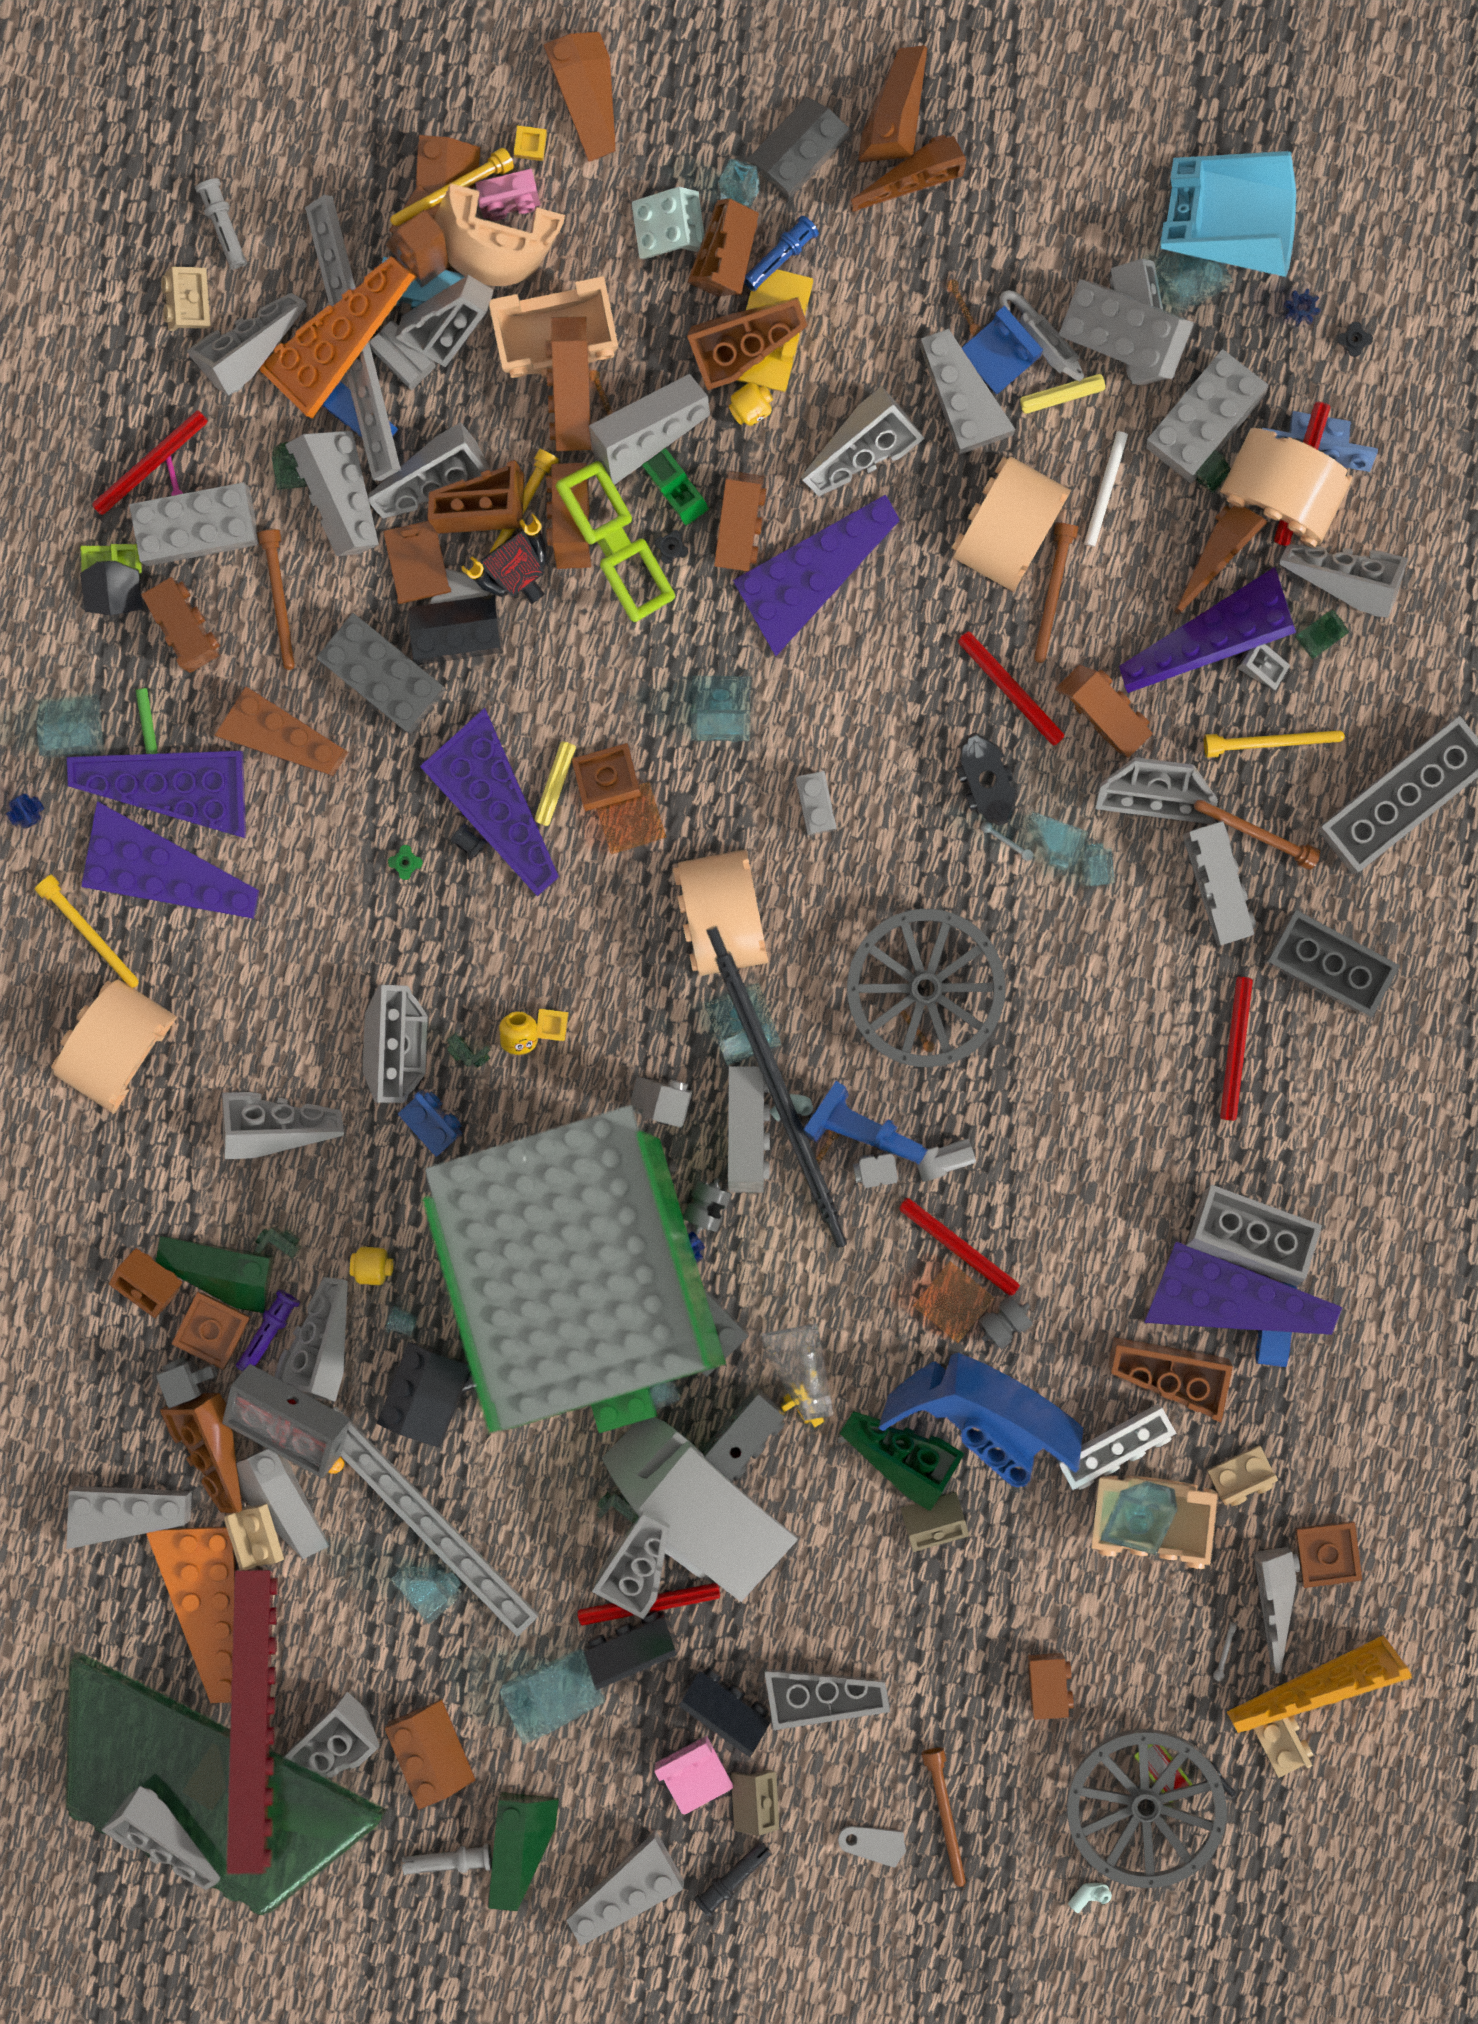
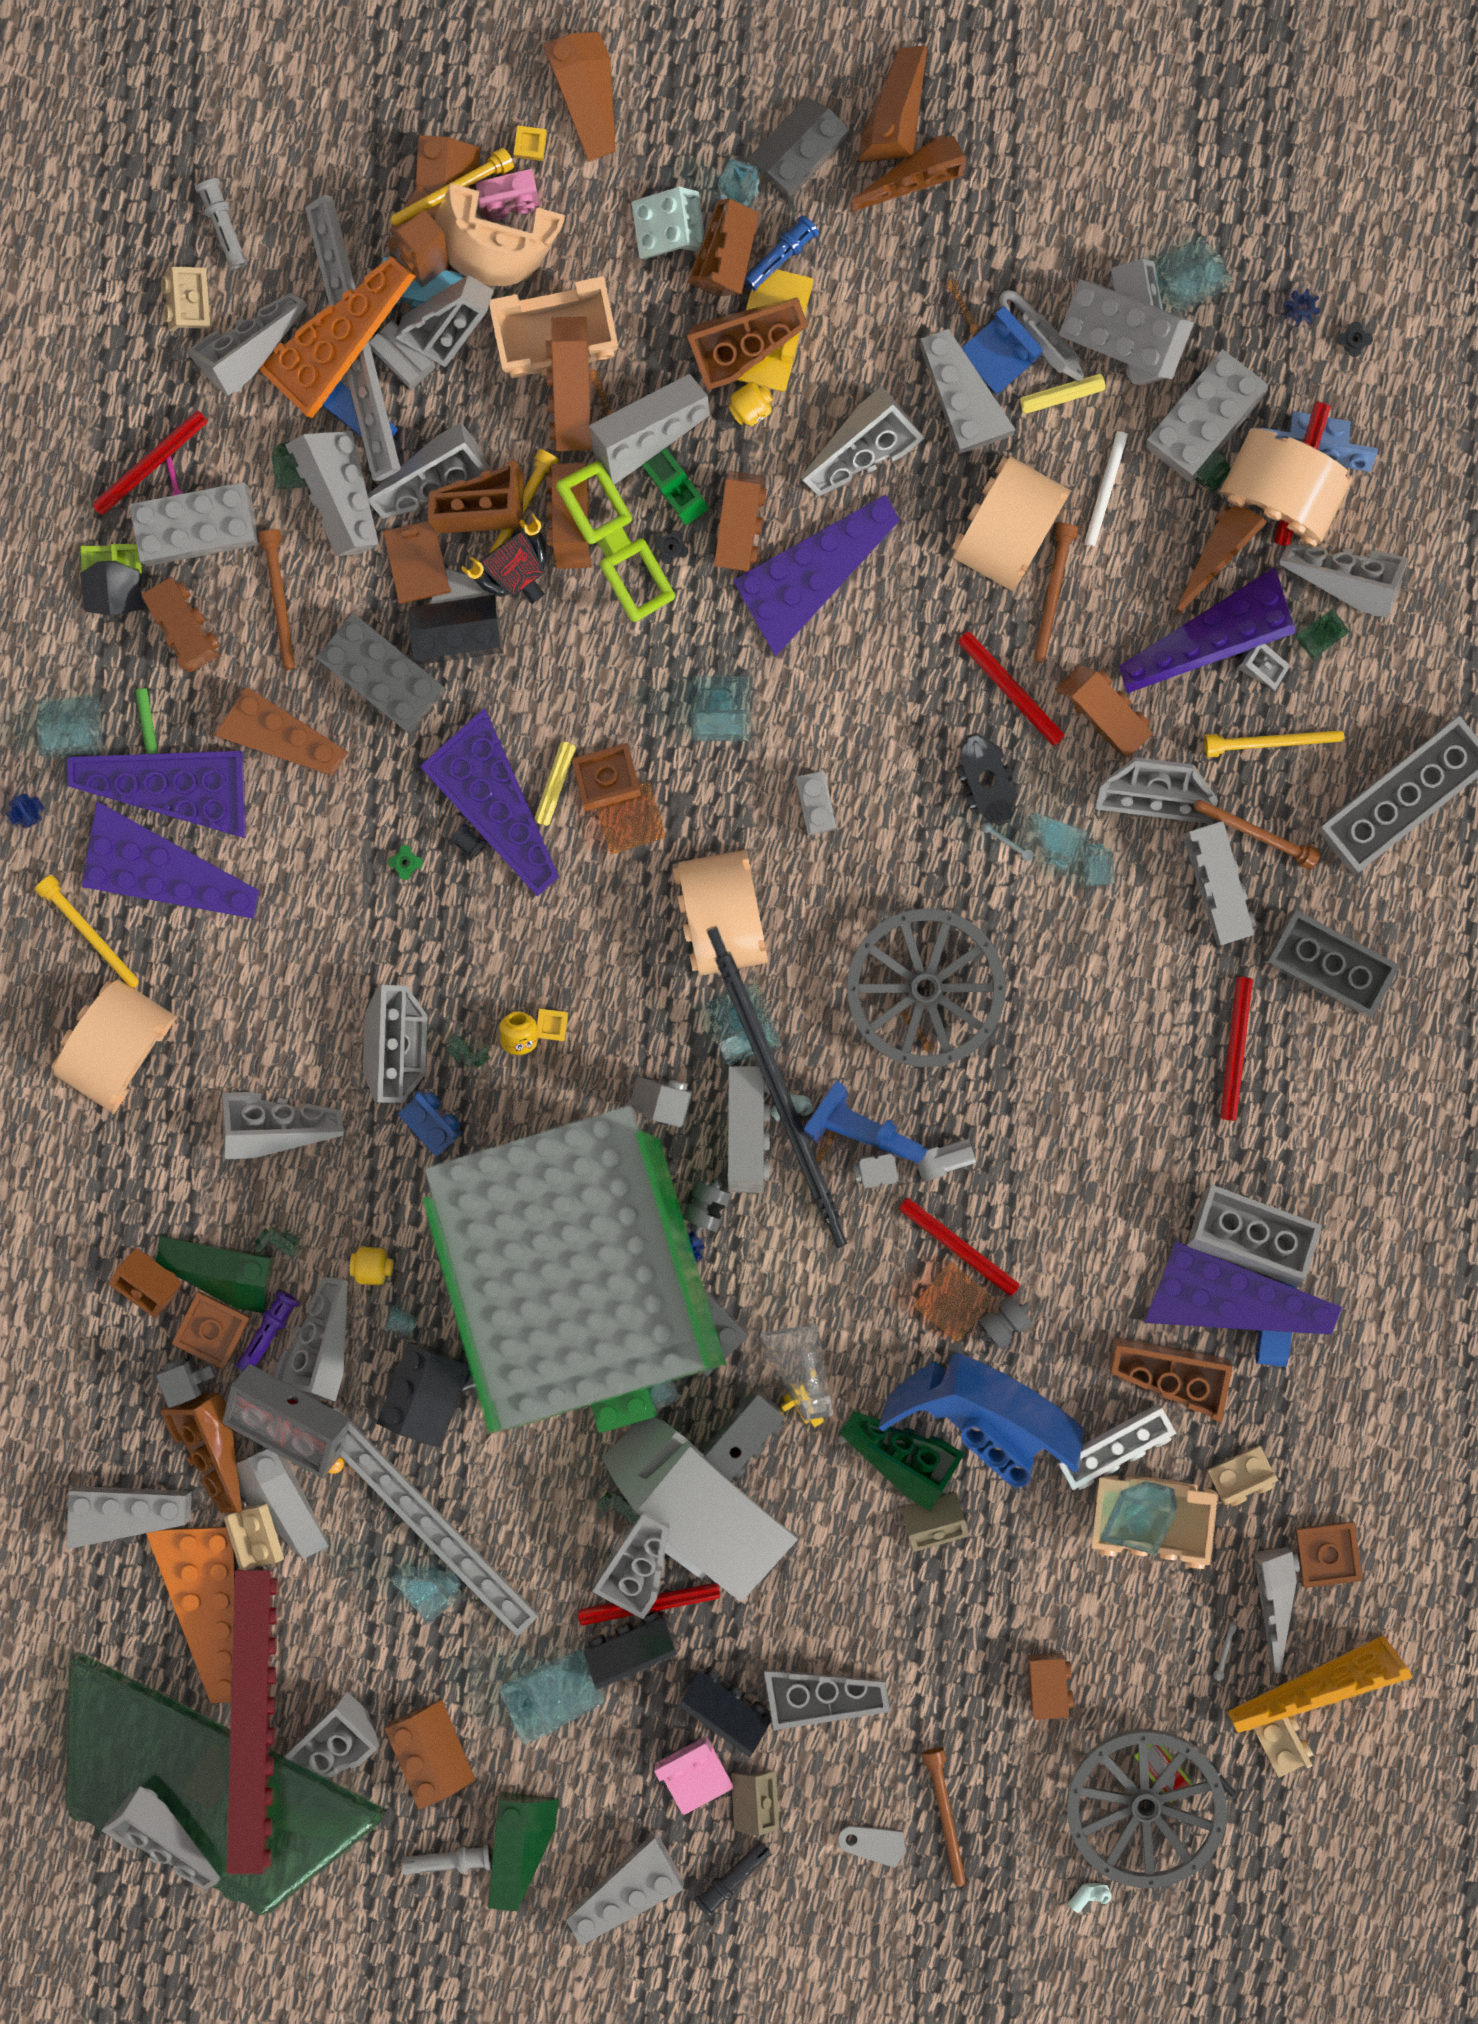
(1233, 210): medium azure windscreen -> none

